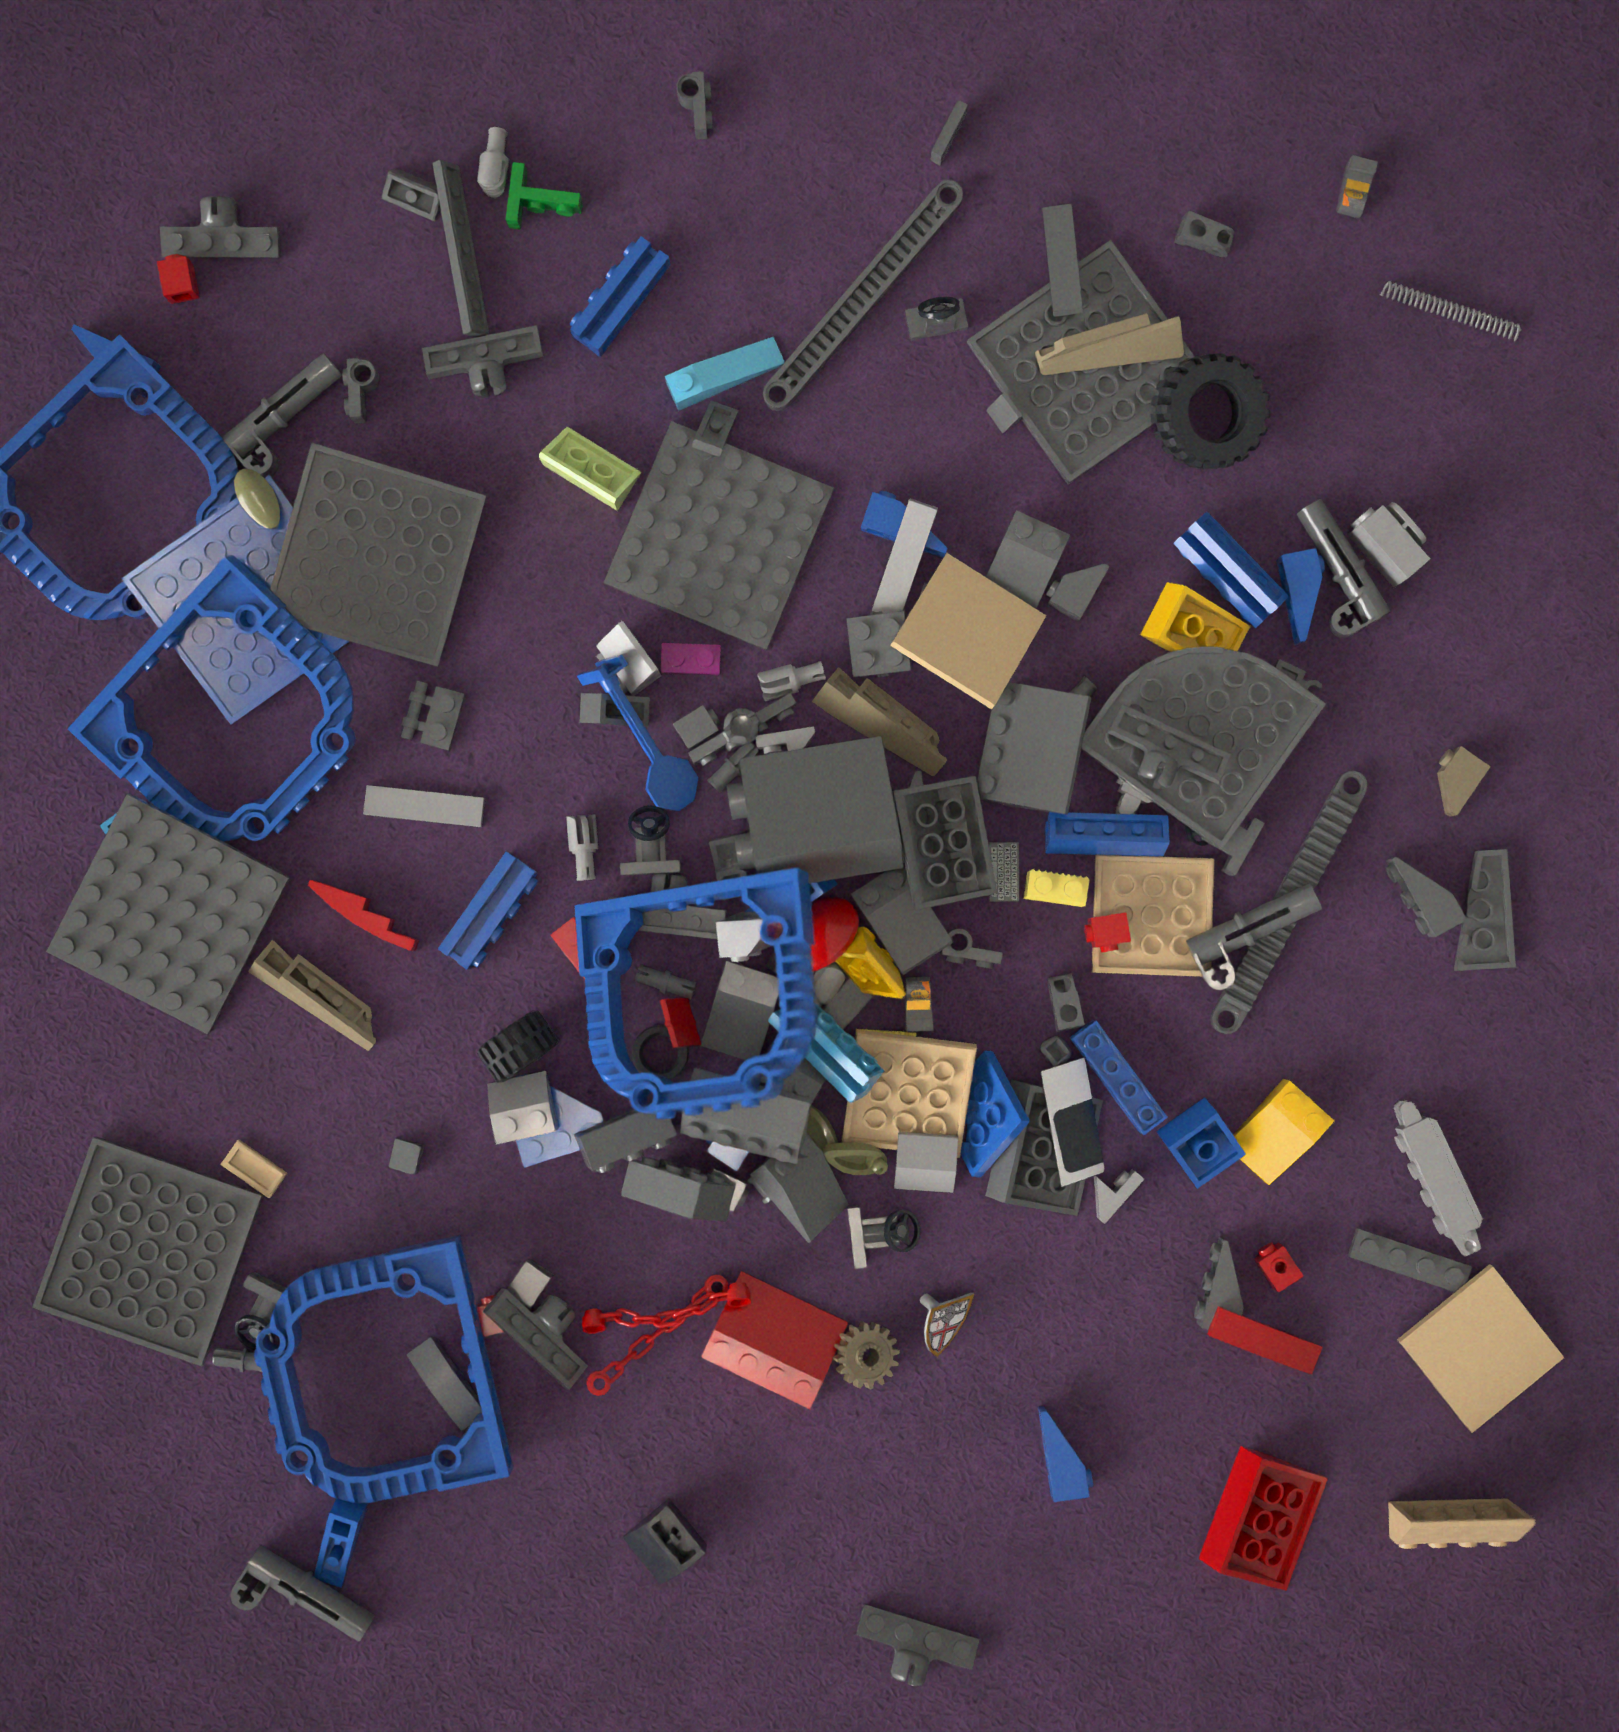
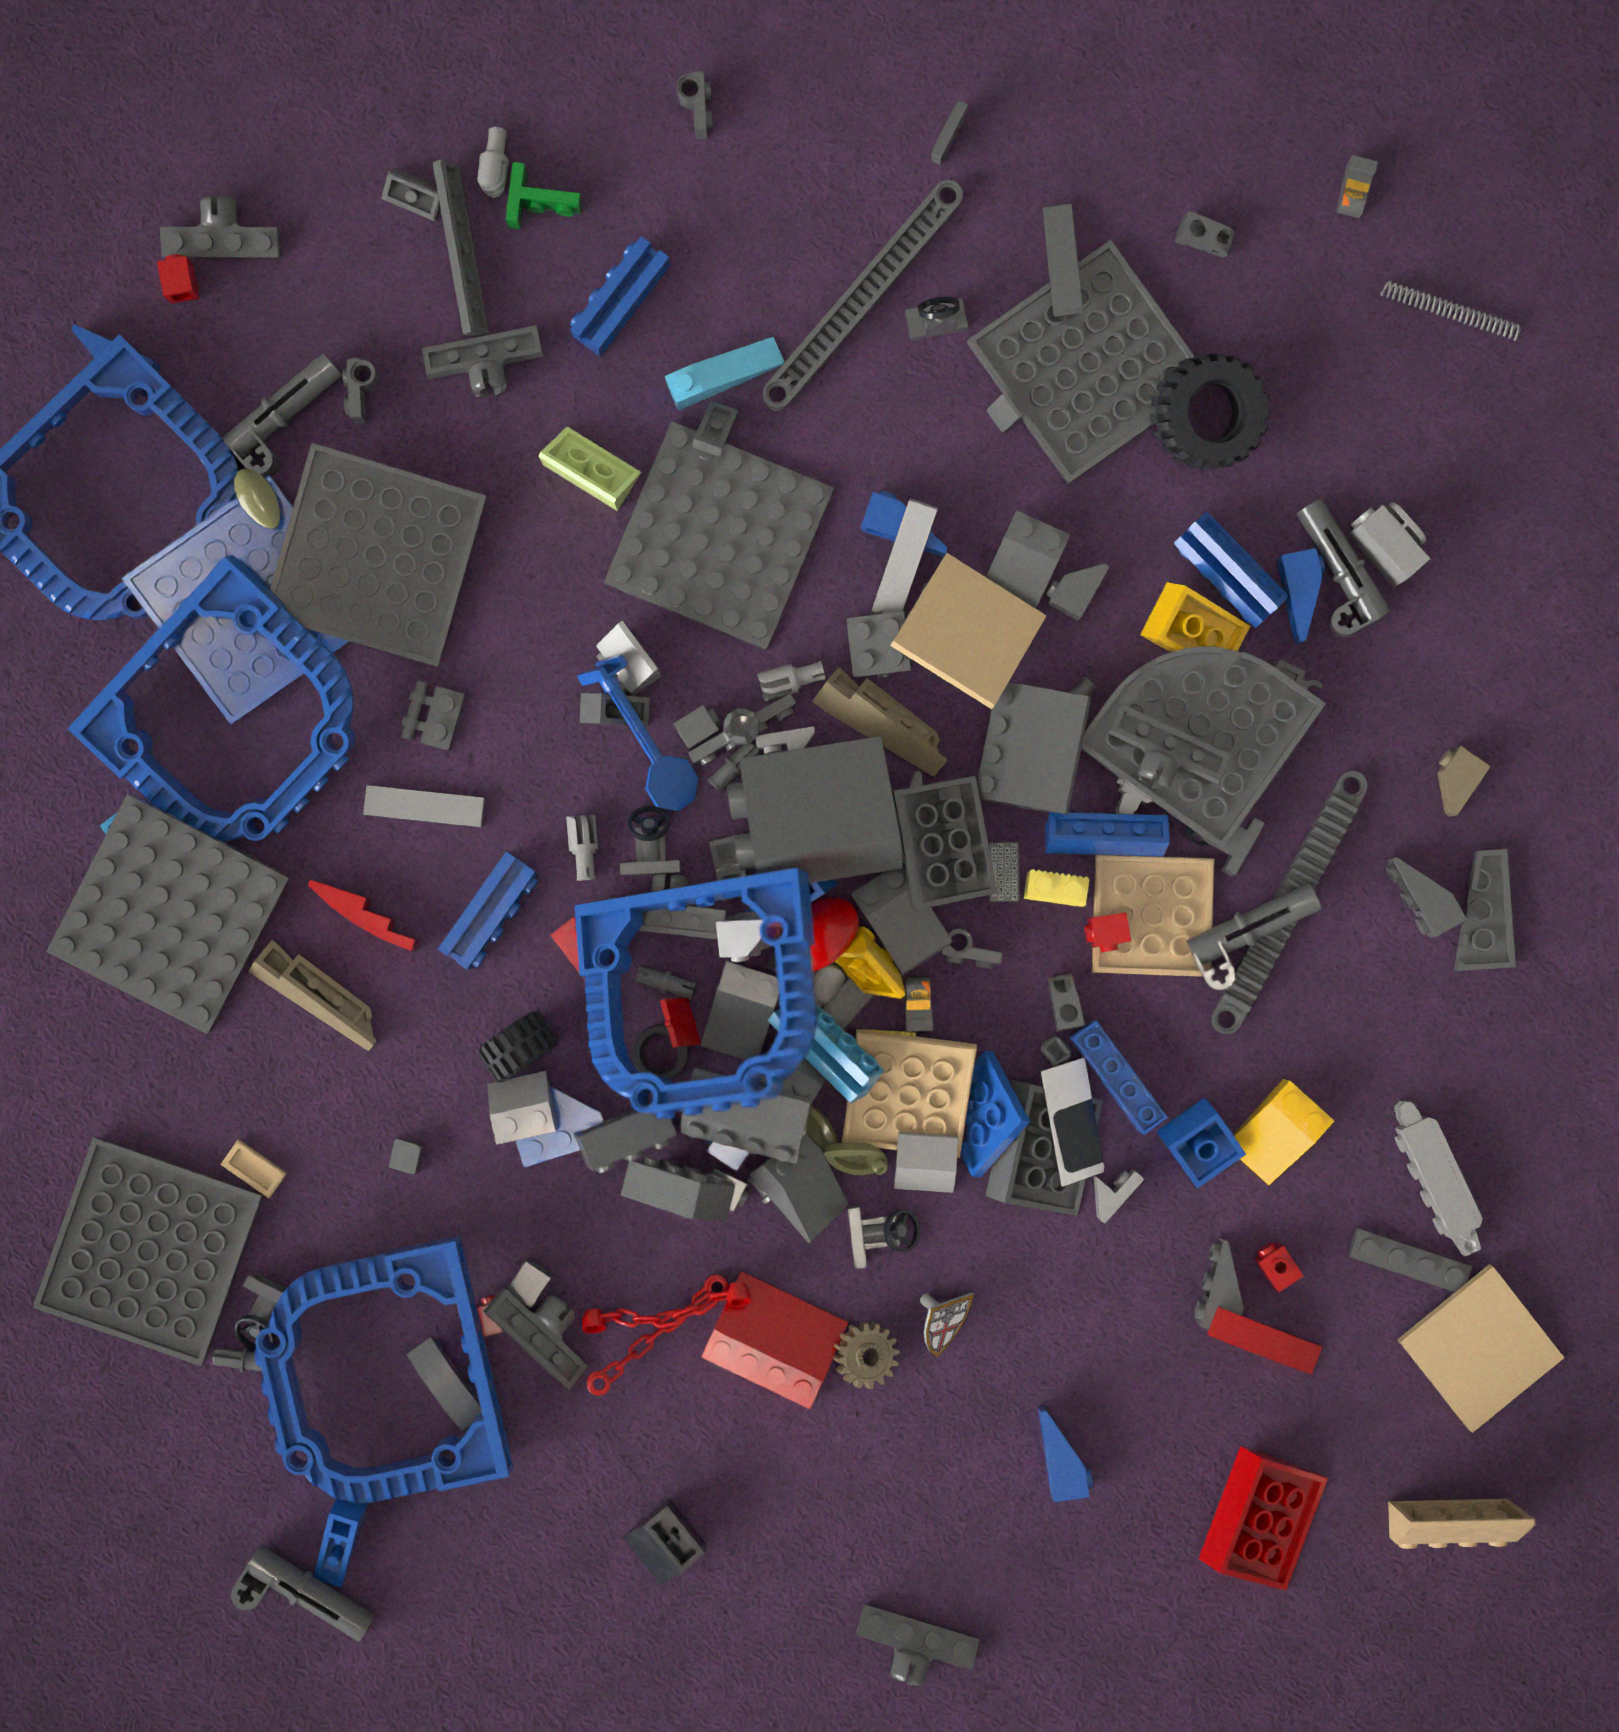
(690, 659): magenta plate -> none
(1114, 345): dark tan wedge -> none

